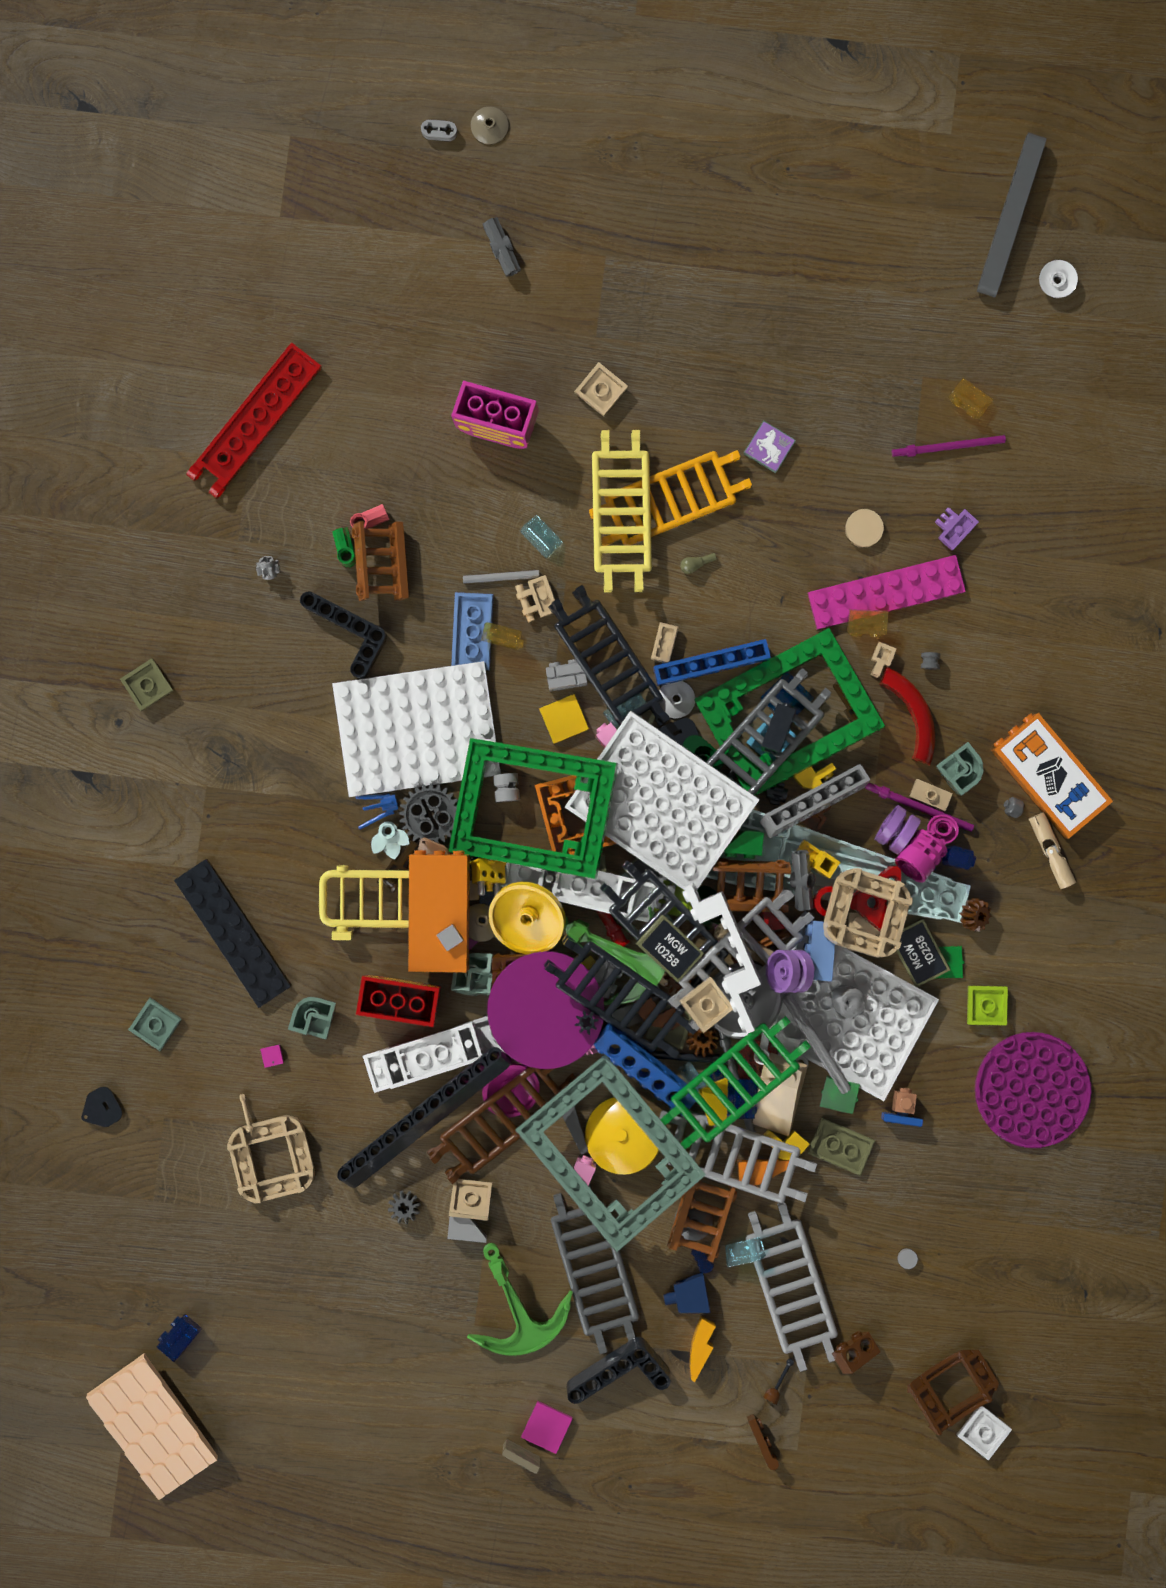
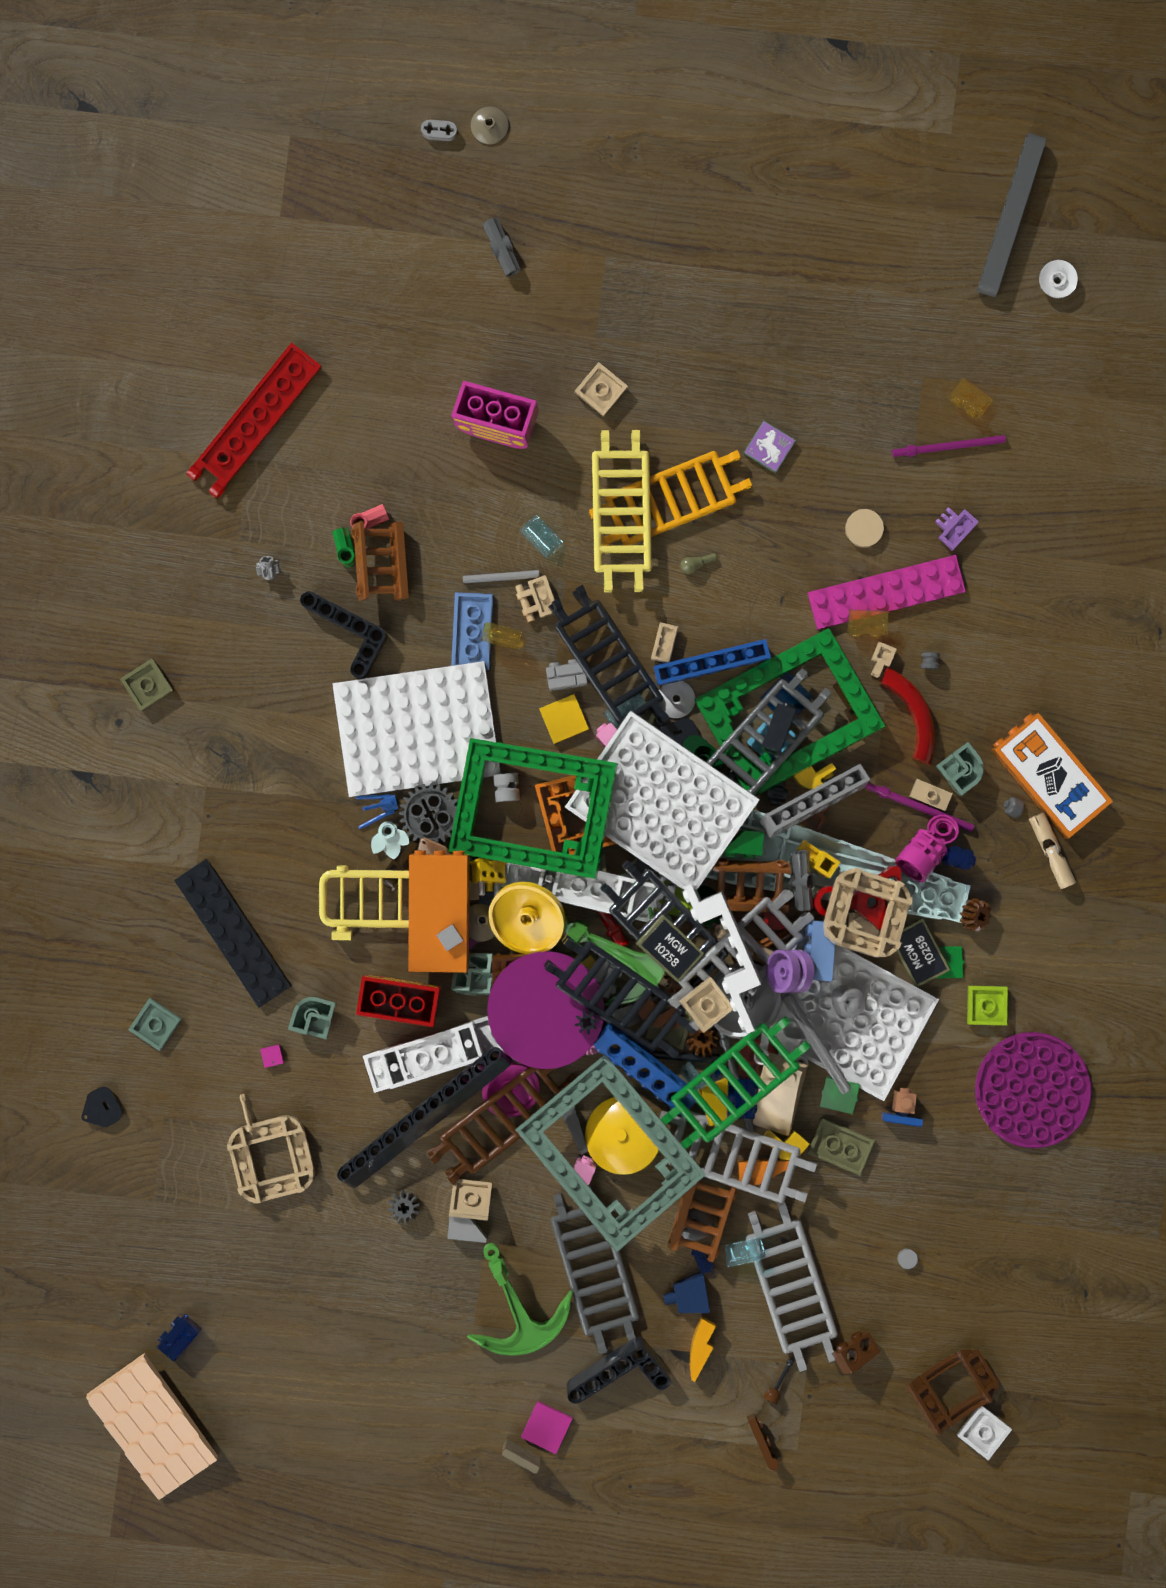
(895, 828): medium lavender wheel -> none

